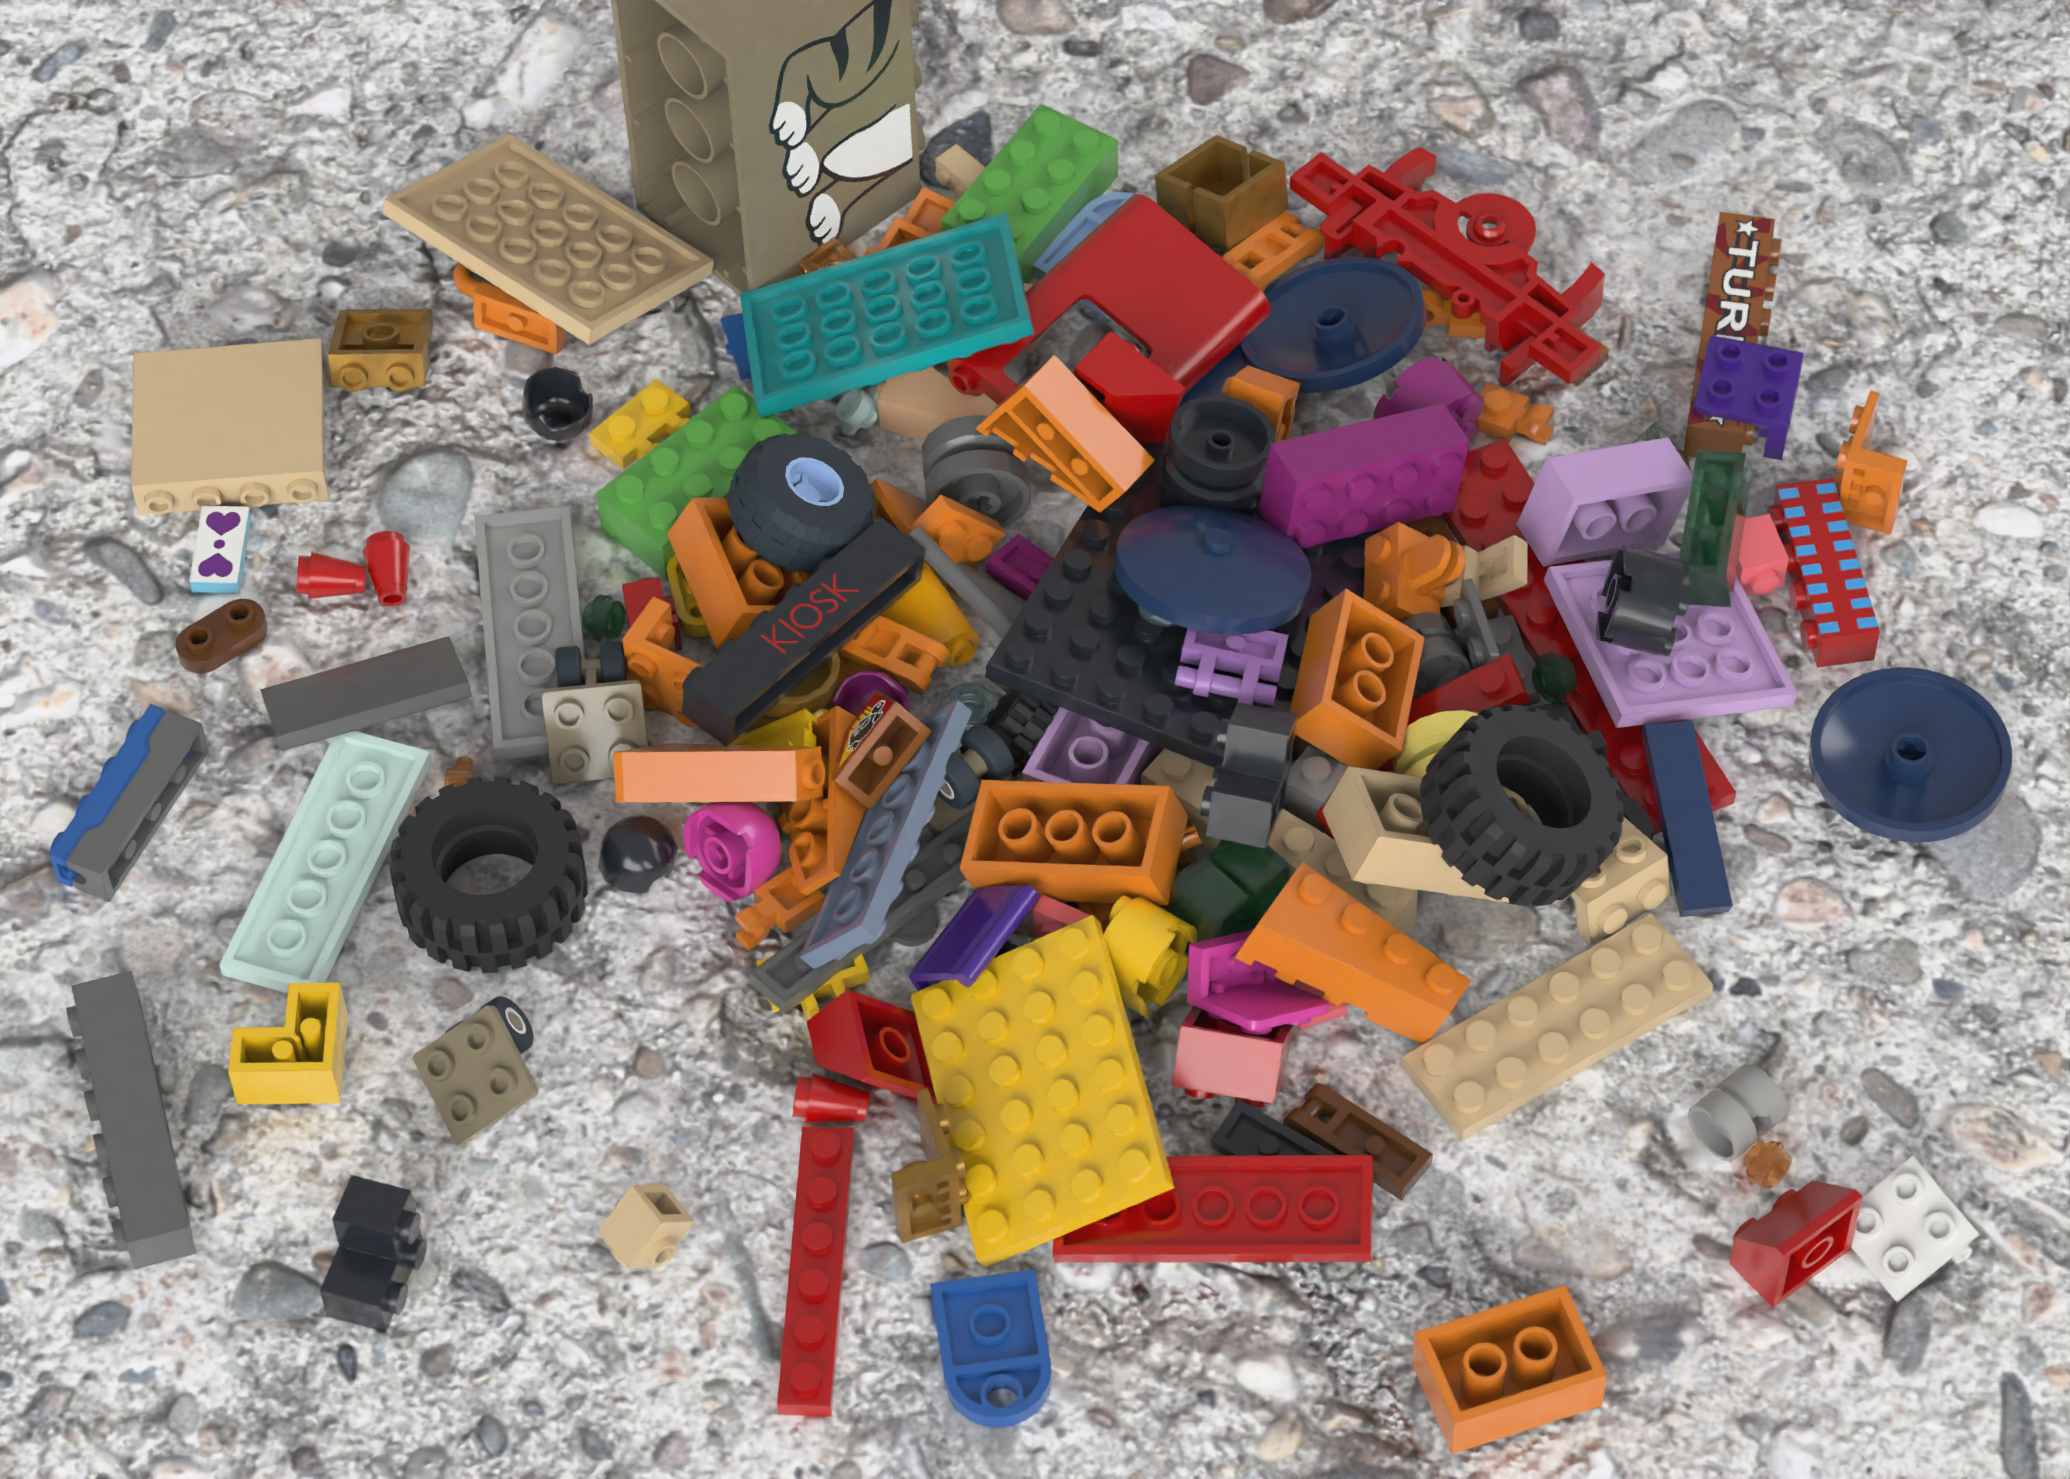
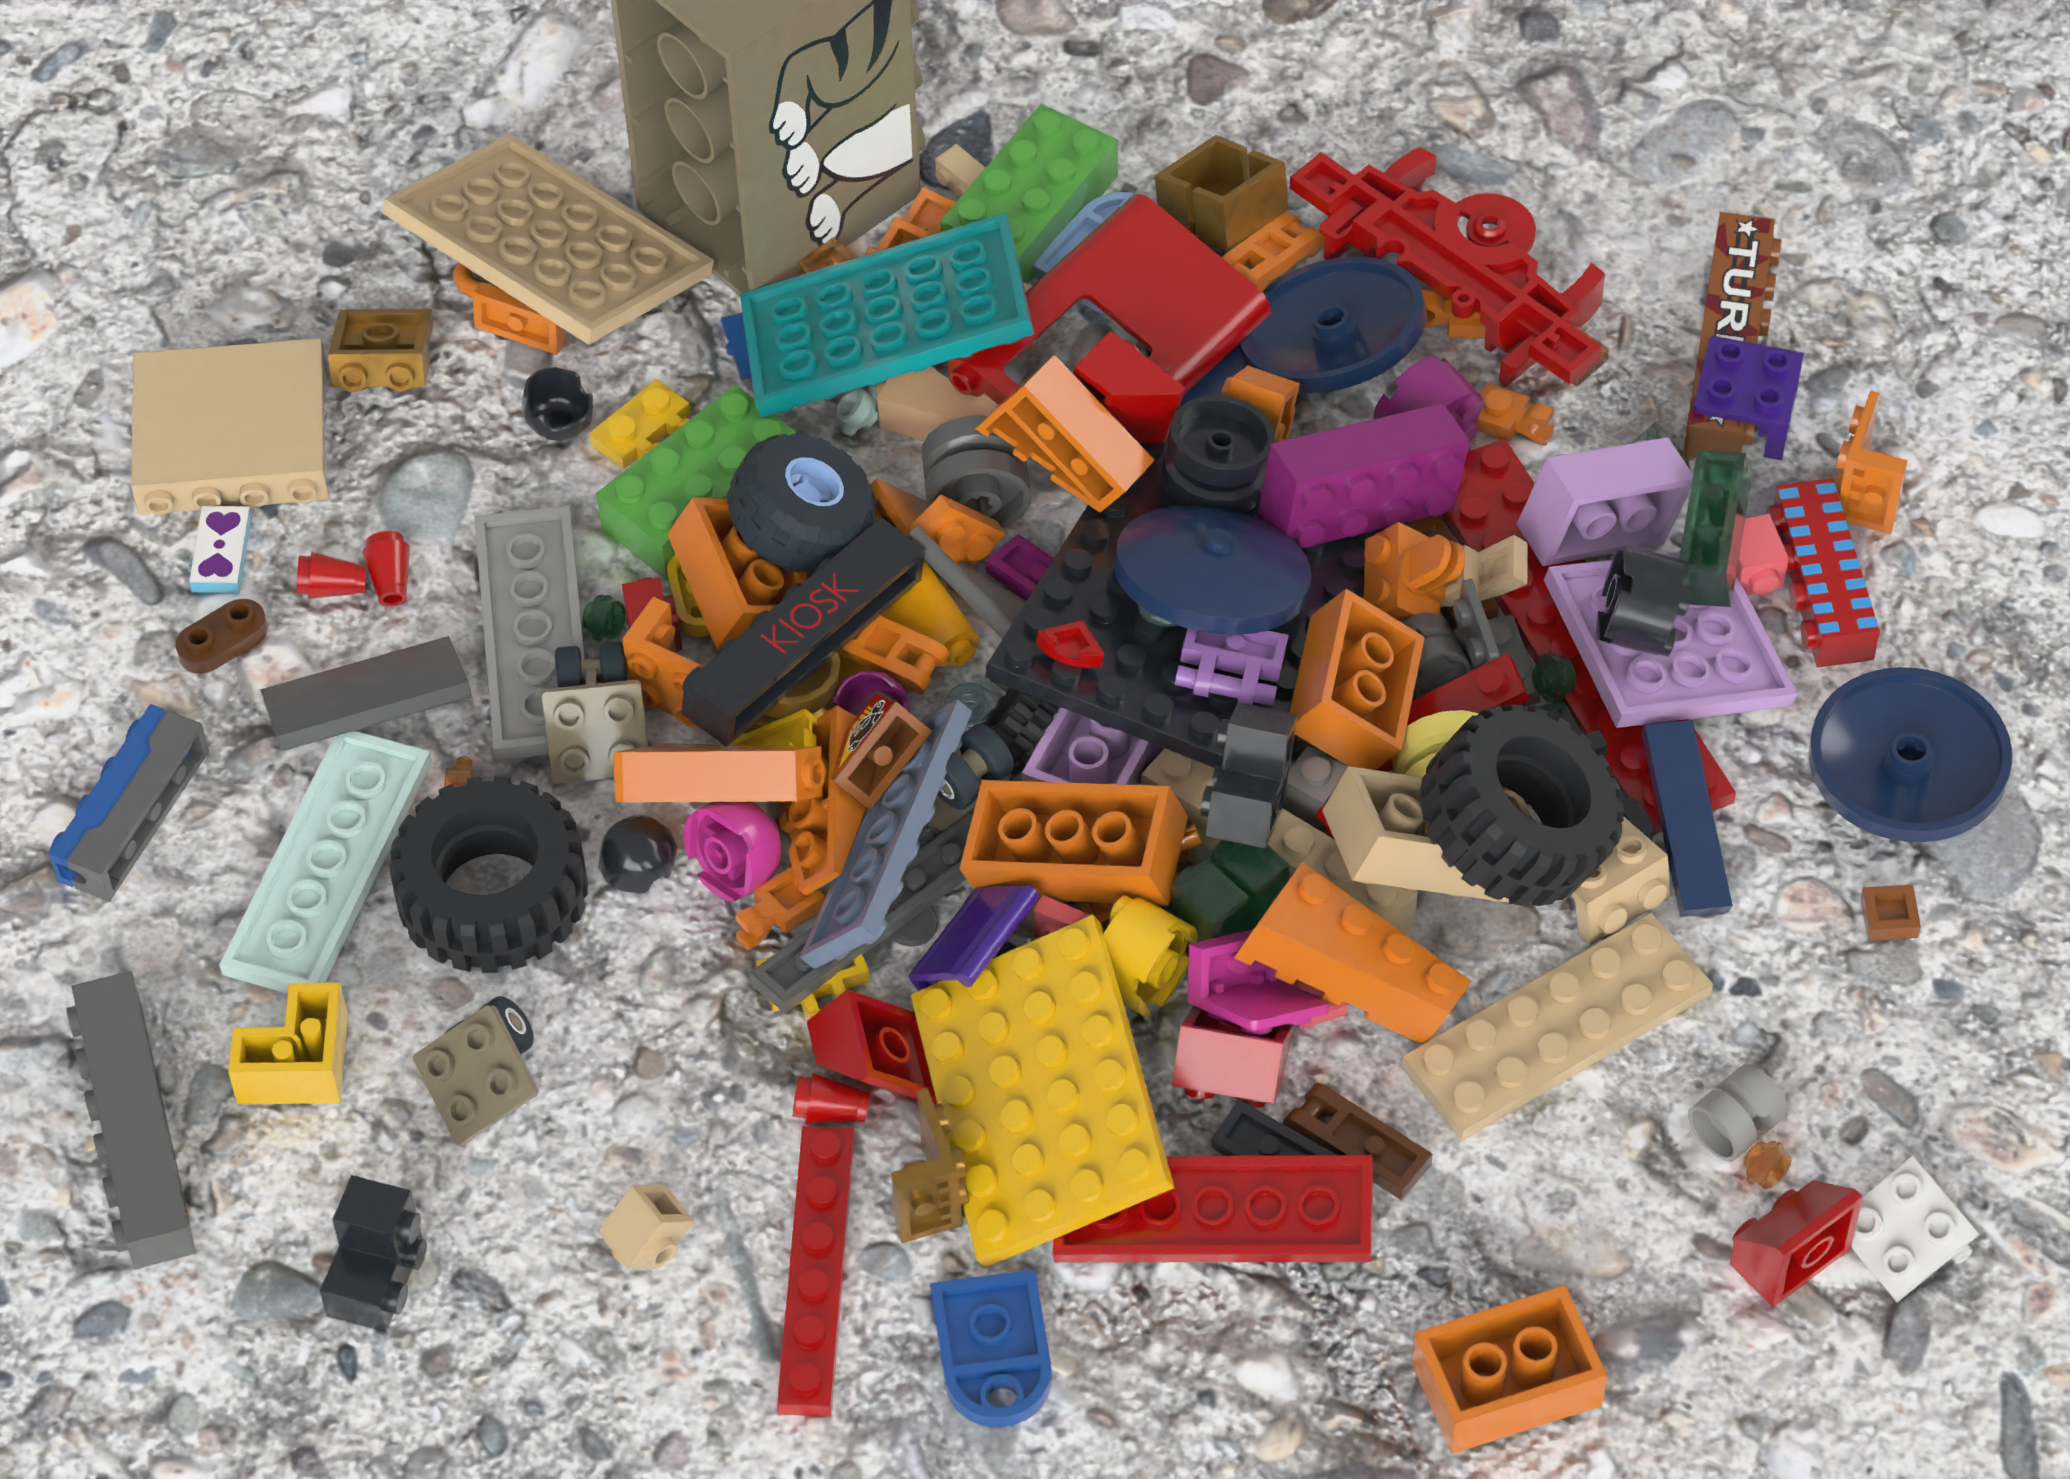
(1071, 641): none -> red tile
(1890, 912): none -> dark orange plate

